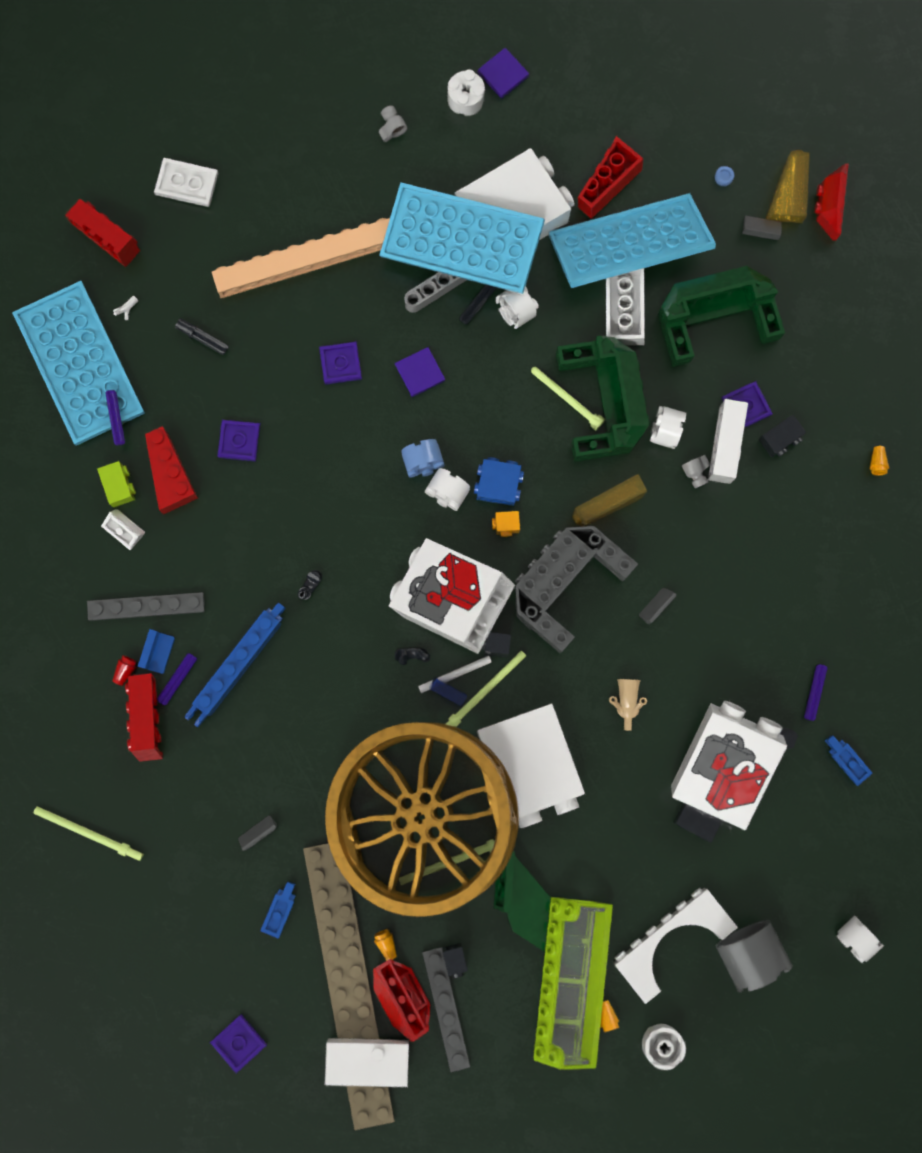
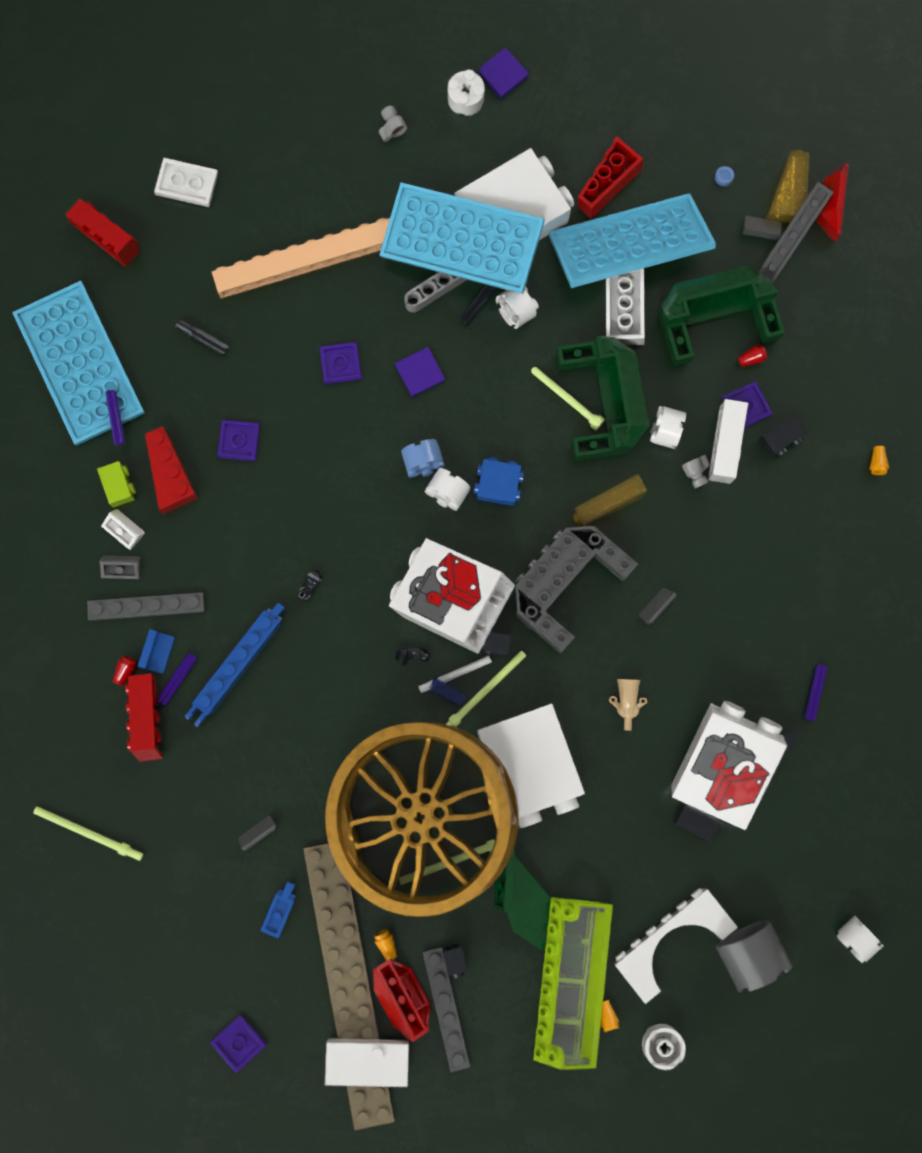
(120, 567): none -> dark grey slope
(126, 307): white bar -> none
(506, 523): light orange brick -> none
(753, 356): none -> red cone
(795, 231): none -> dark grey plate
(848, 760): blue hinge -> none

